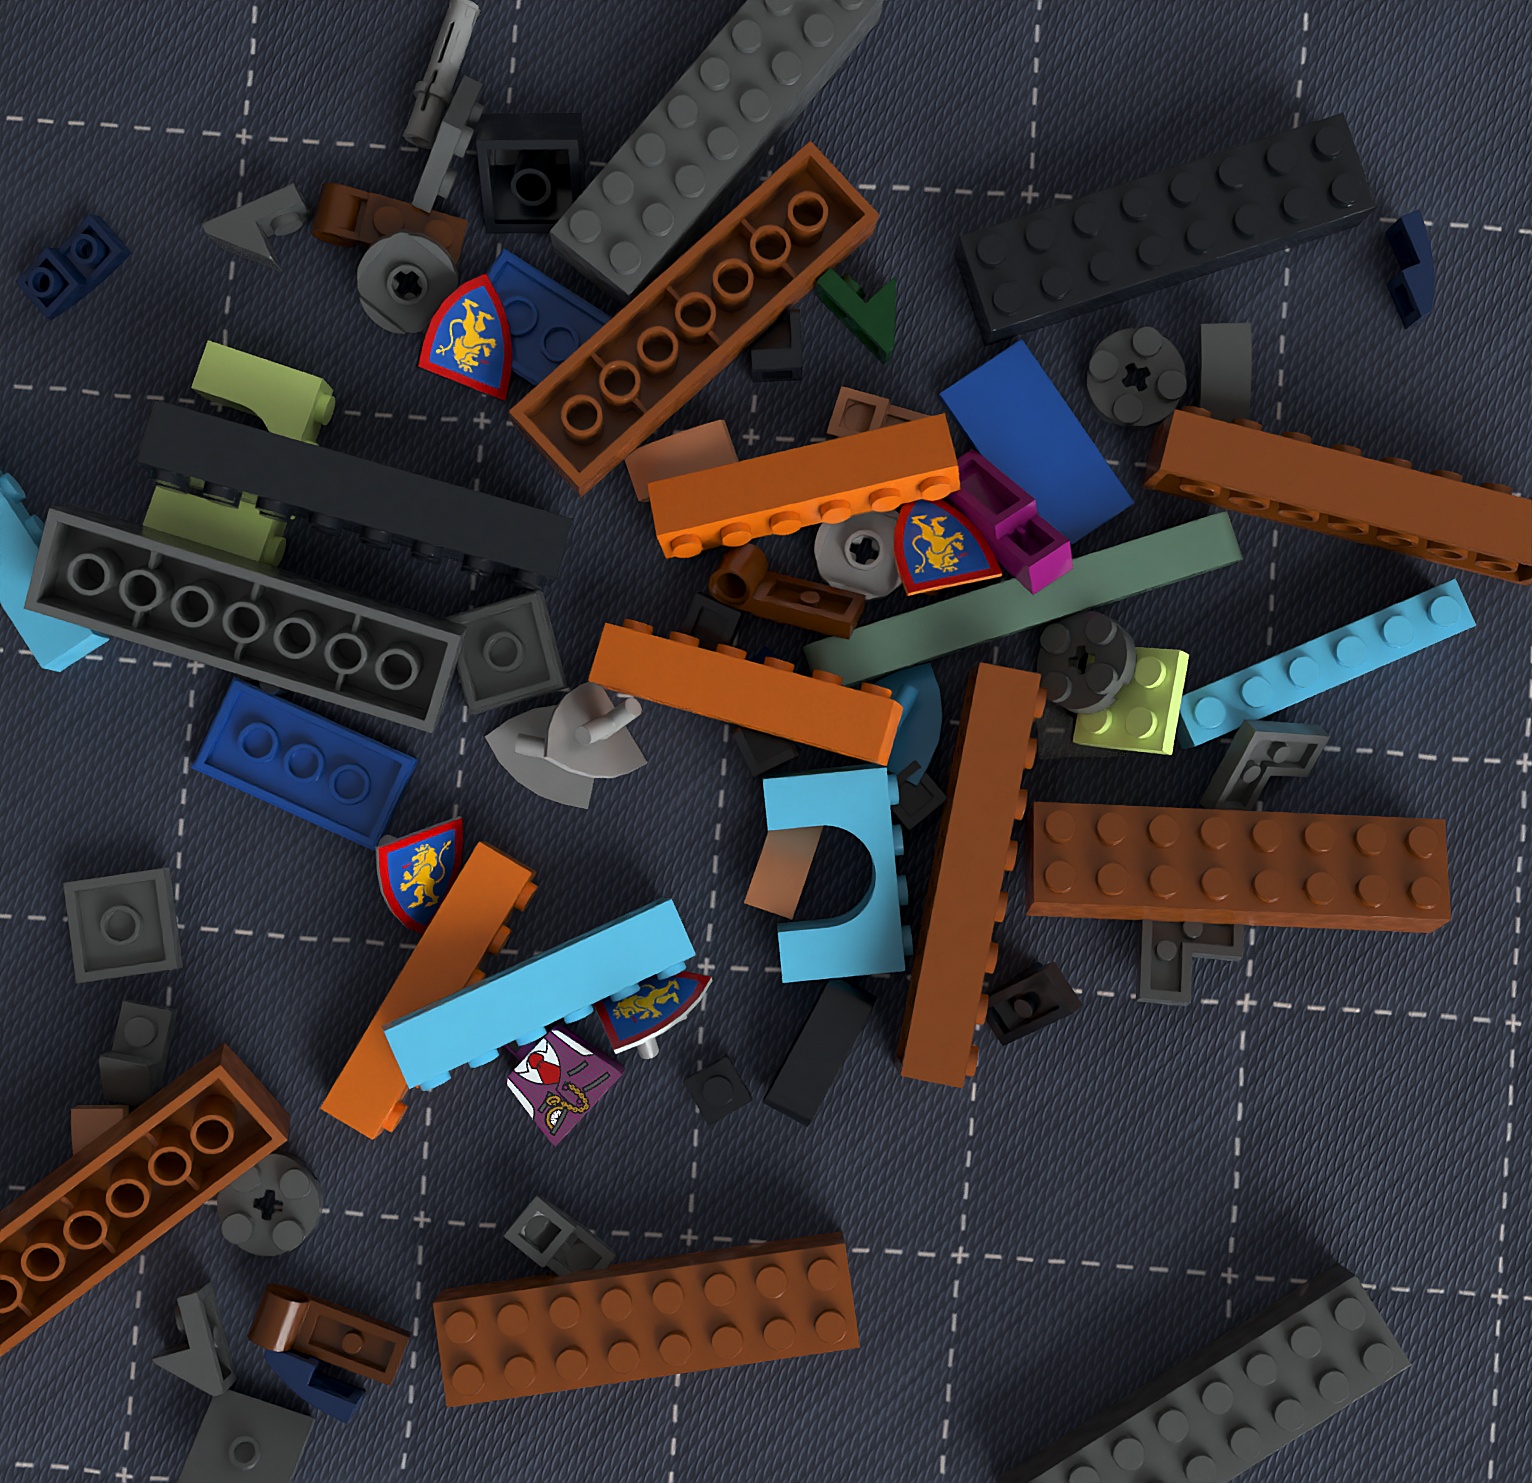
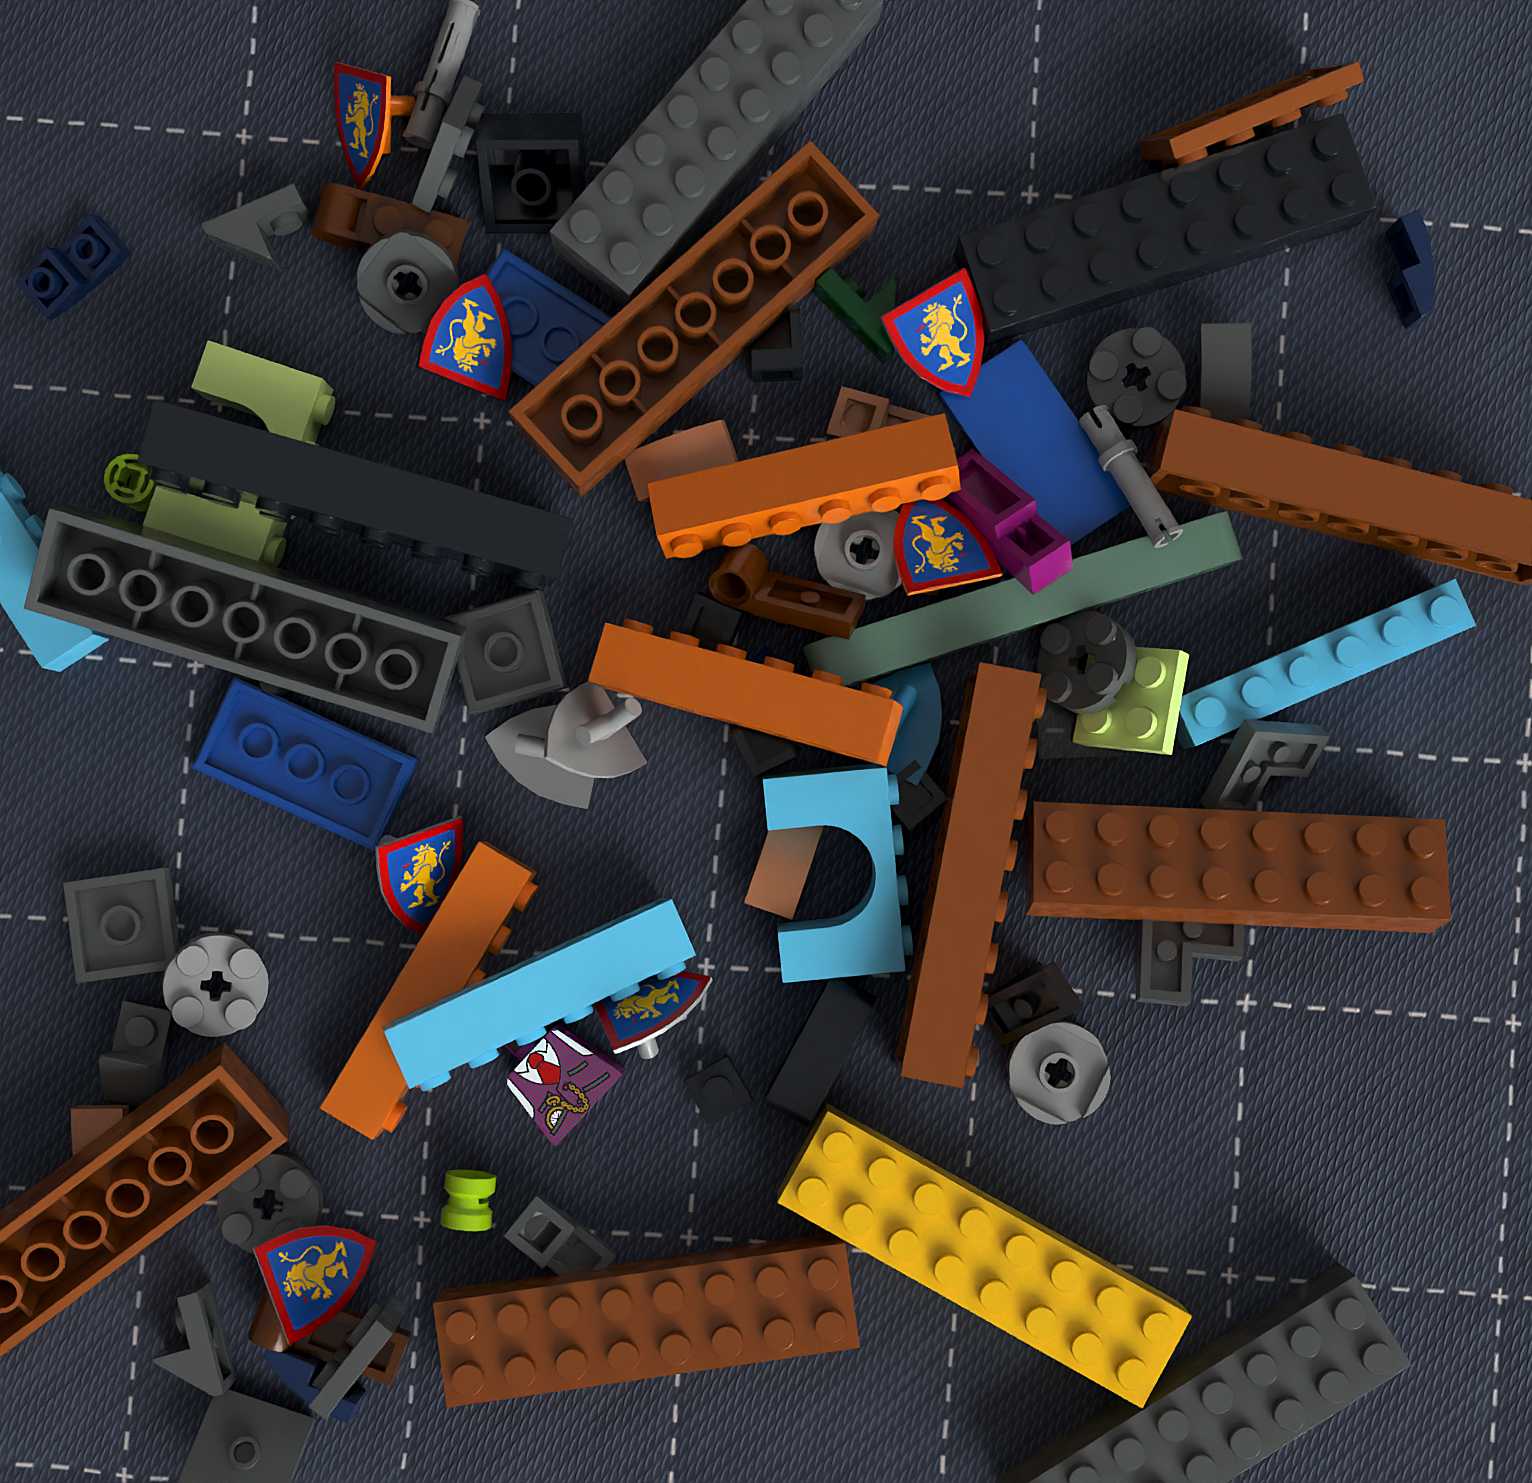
(140, 488): none -> lime wheel
(195, 962): none -> light grey plate
(312, 1274): none -> shield
(349, 1364): none -> dark grey plate
(364, 117): none -> shield
(468, 1202): none -> lime wheel
(941, 334): none -> shield
(984, 1255): none -> yellow brick
(1068, 1099): none -> light grey plate
(1120, 459): none -> light grey pin
(1236, 120): none -> dark orange plate

